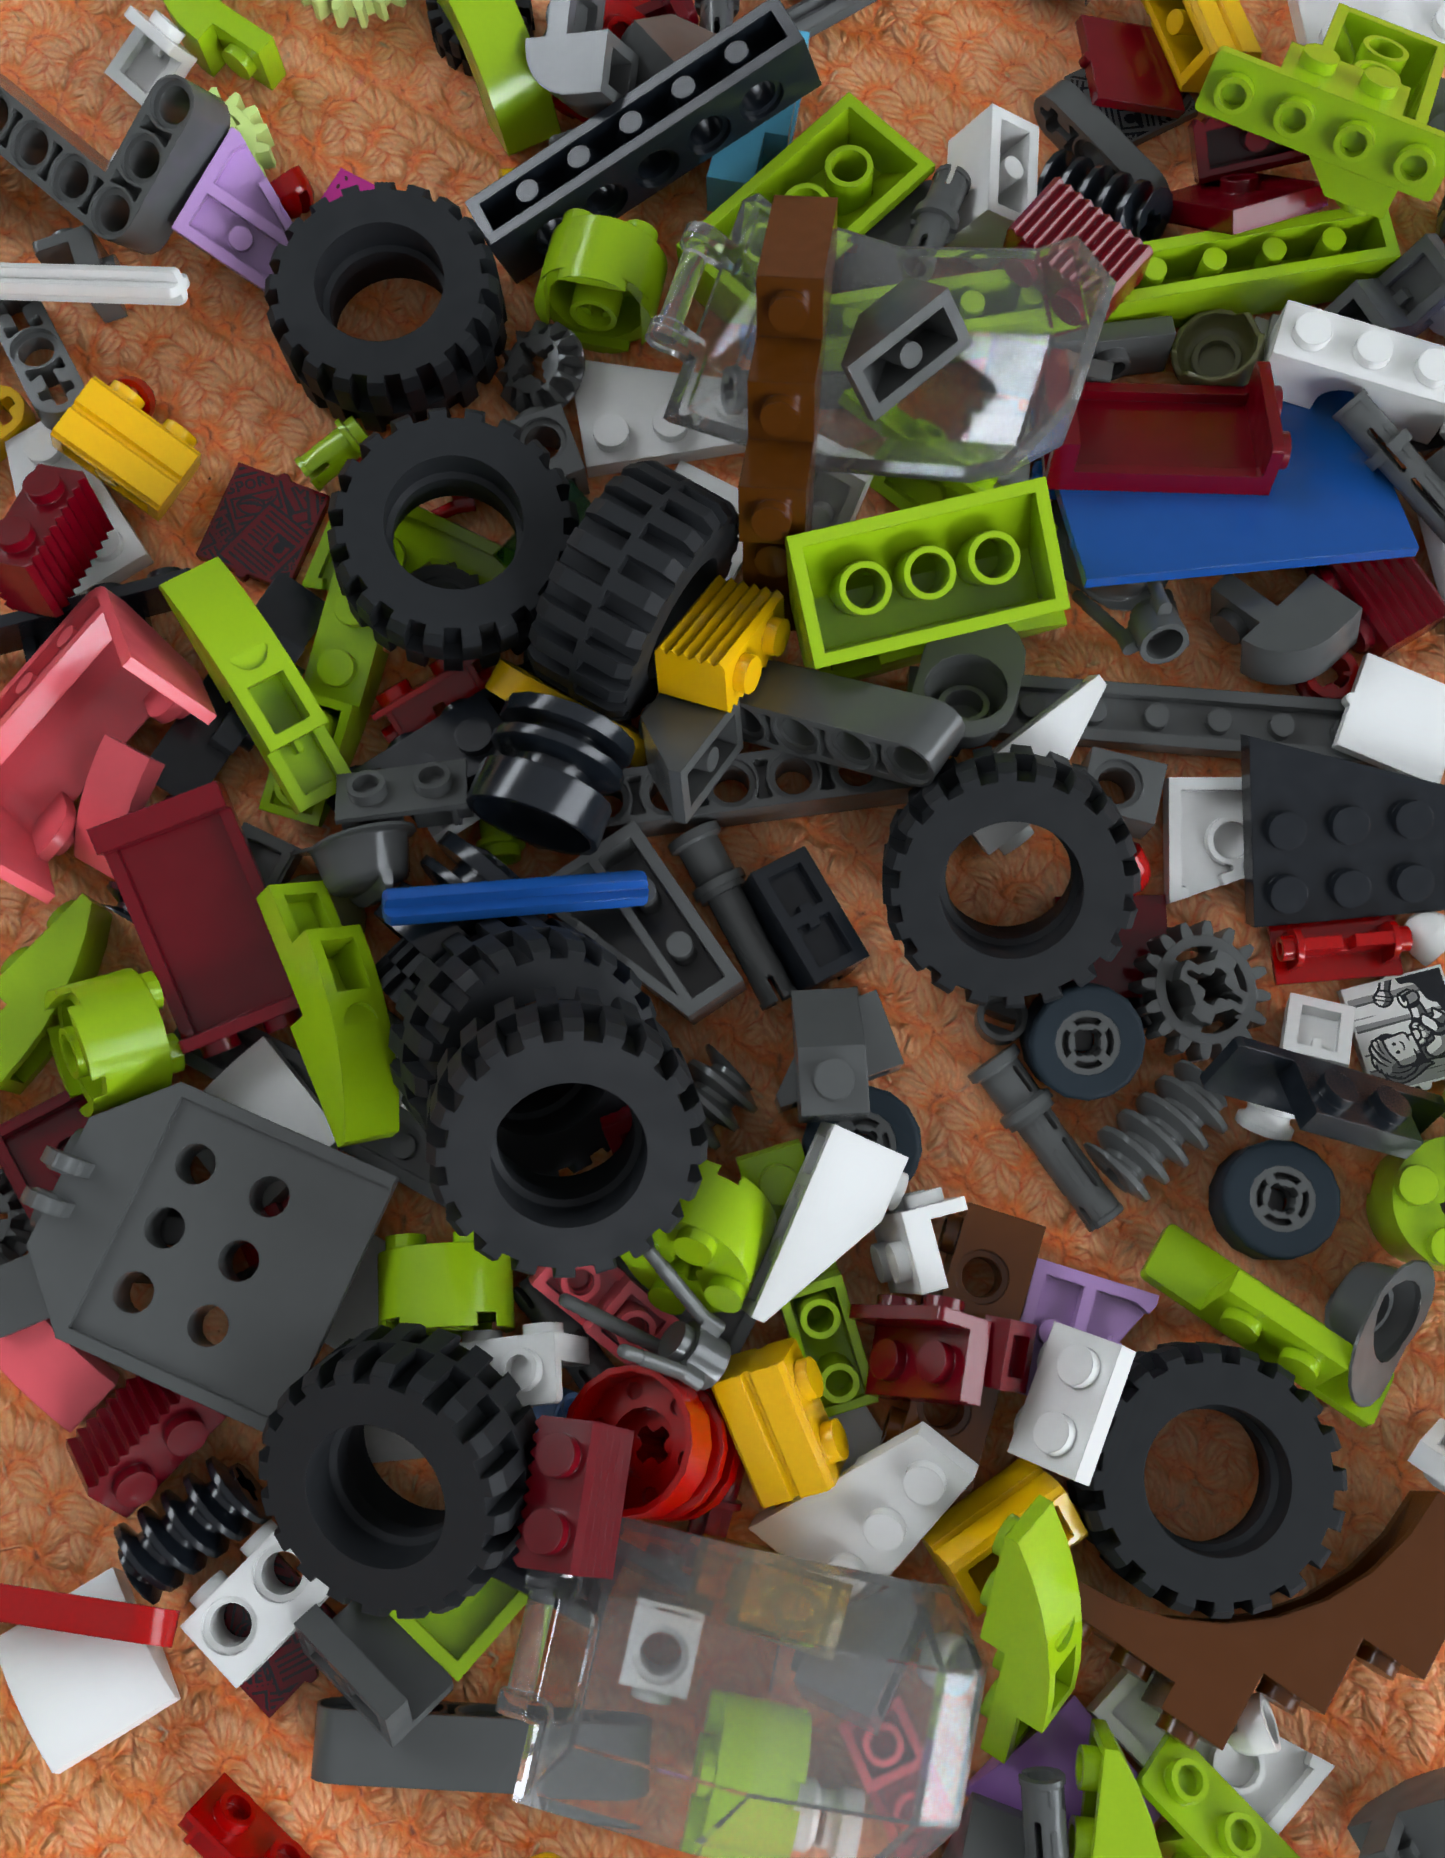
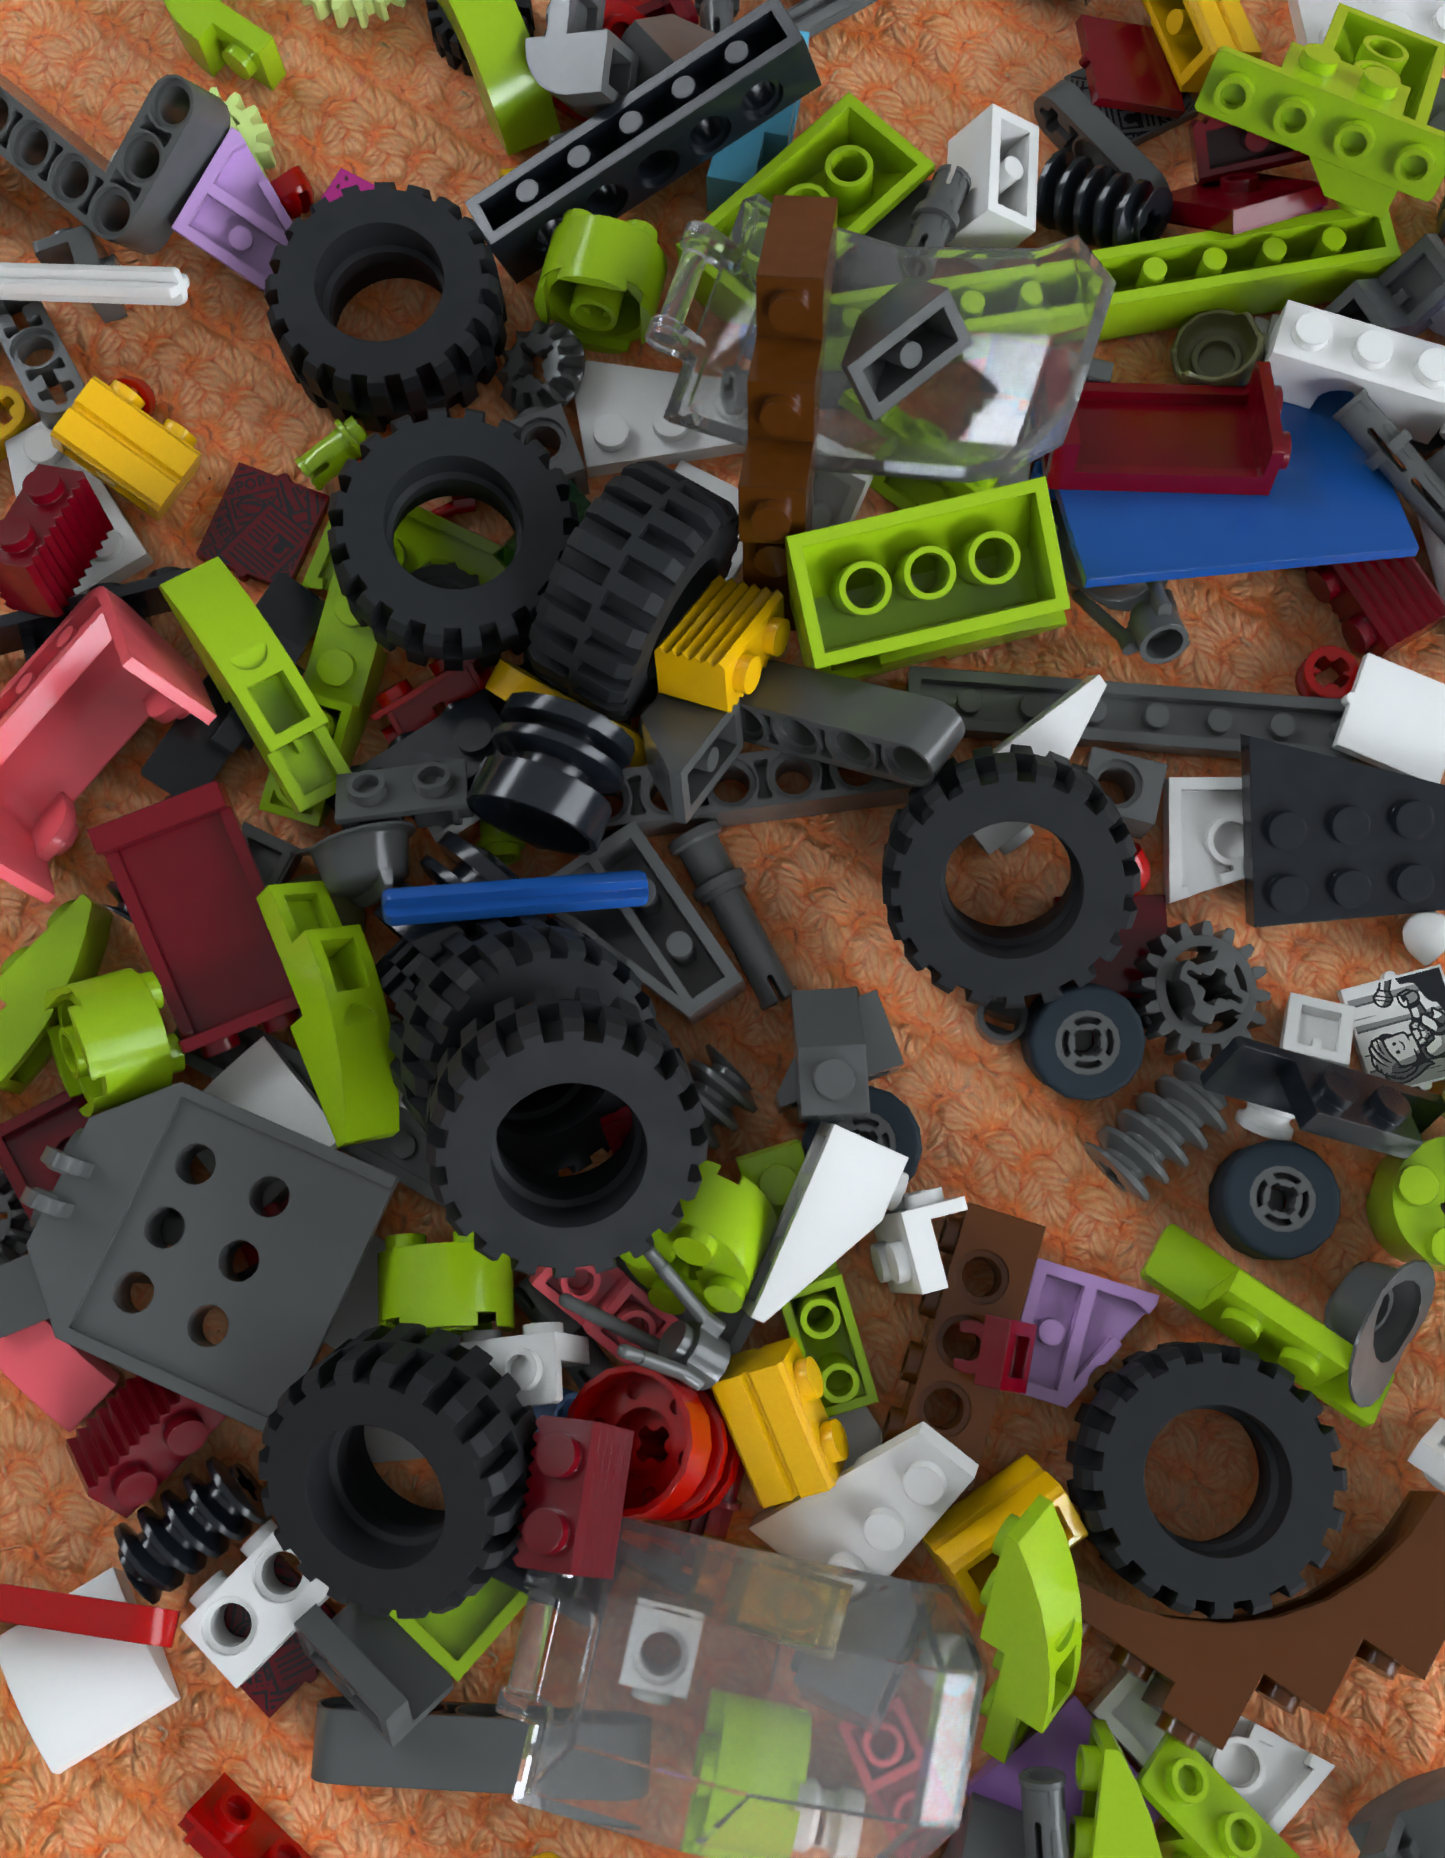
(115, 786): coral slope -> none
(149, 54): white bracket -> none
(804, 921): black hinge -> none
(925, 1350): dark red bracket -> none
(976, 677): dark grey piece -> none
(1030, 1113): dark grey pin -> none
(1065, 213): dark red brick -> none
(1071, 1402): white bracket -> none
(1136, 345): dark grey plate -> none
(1256, 1729): white hinge -> none
(1287, 640): dark grey brick -> none
(1338, 950): red hinge -> none

